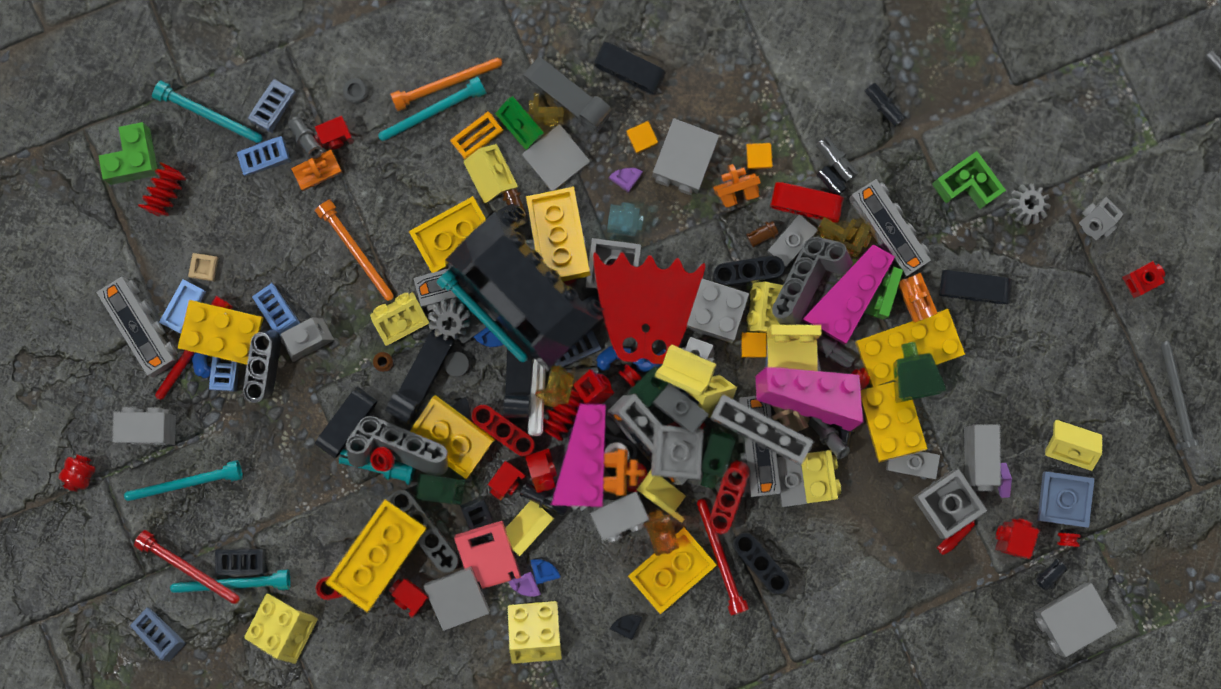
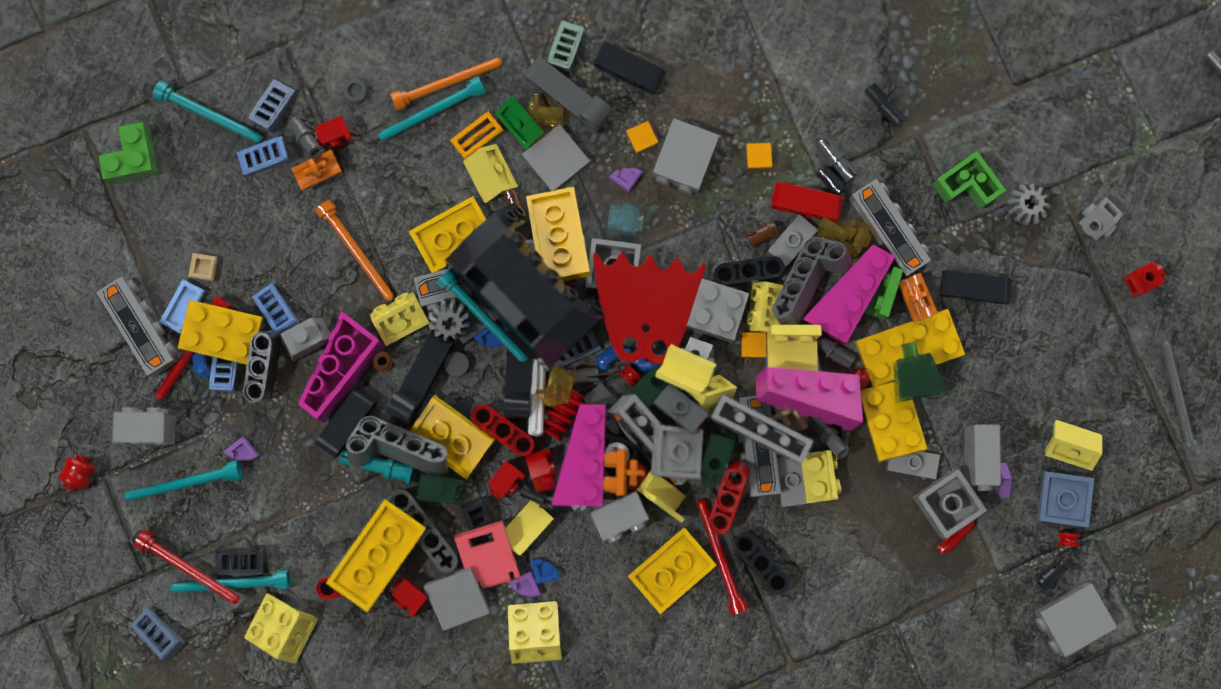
(162, 191): red piece -> none
(242, 450): none -> medium lavender tile
(339, 367): none -> dark pink wedge
(382, 459): red plate -> none
(560, 64): none -> sand green slope
(597, 385): red brick -> none
(626, 625): black tile -> none
(661, 533): clear orange hips -> none
(746, 183): orange hips -> none
(1016, 538): red brick -> none

